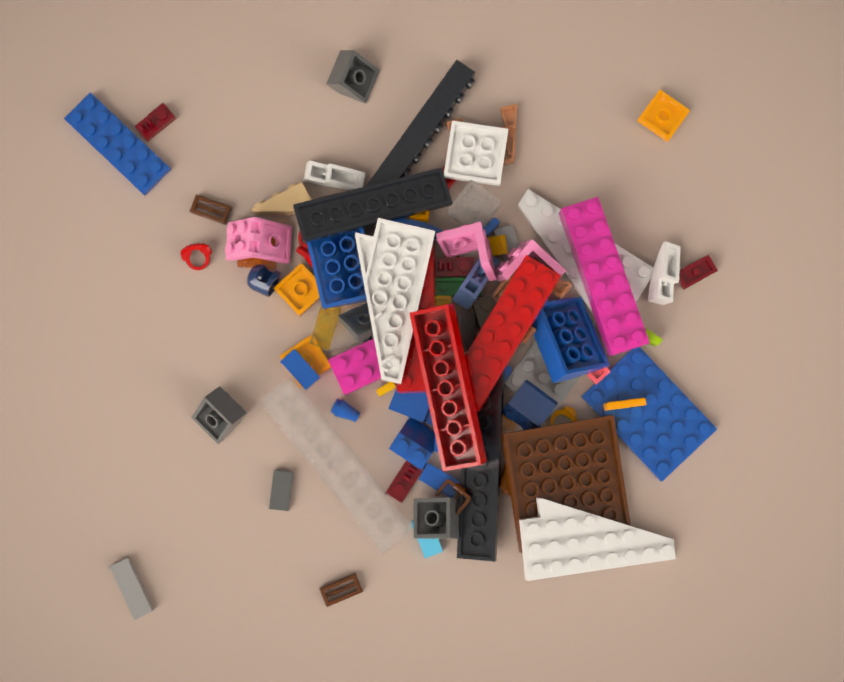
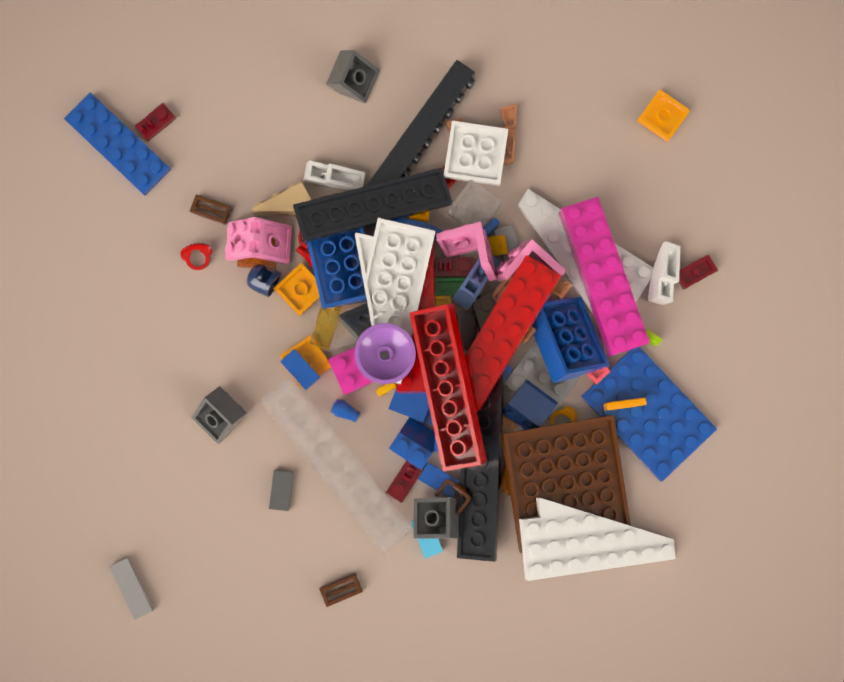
(392, 340): none -> medium lavender dish

